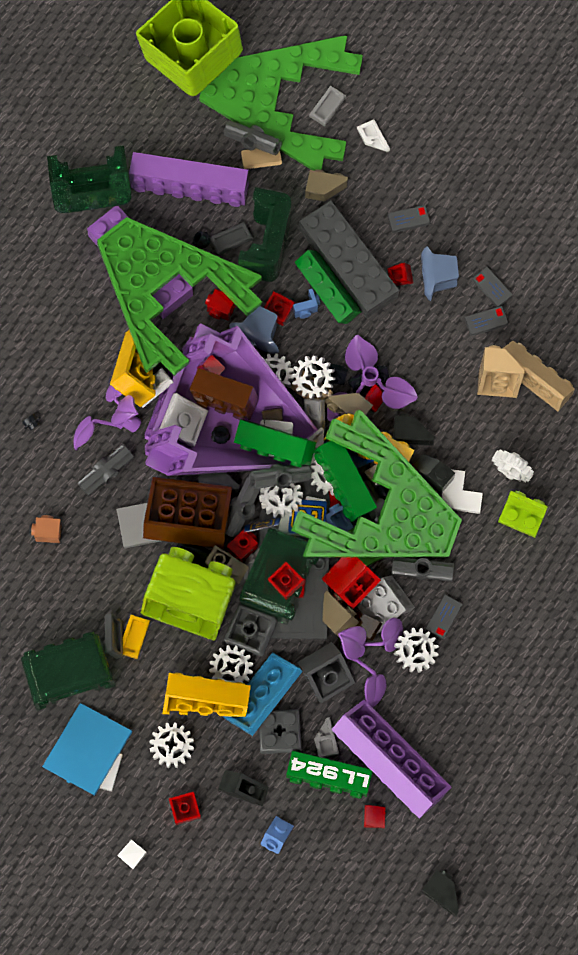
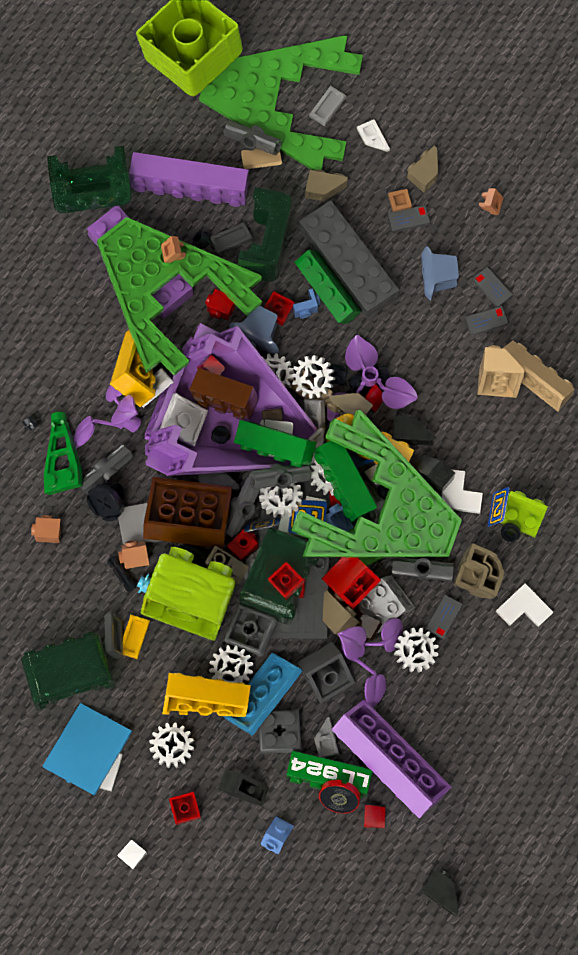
(69, 477): none -> green plate
(106, 501): none -> black tile
(121, 573): none -> black axle
(134, 554): none -> nougat brick
(143, 583): none -> medium azure plate
(172, 250): none -> nougat tile
(339, 796): none -> tile
(399, 200): none -> medium nougat plate
(400, 274): red slope -> none
(425, 171): none -> dark tan slope
(479, 572): none -> dark tan brick
(493, 201): none -> nougat tile
(498, 507): none -> sticker
(510, 532): none -> black plate
(512, 466): white gear -> none
(526, 602): none -> white tile

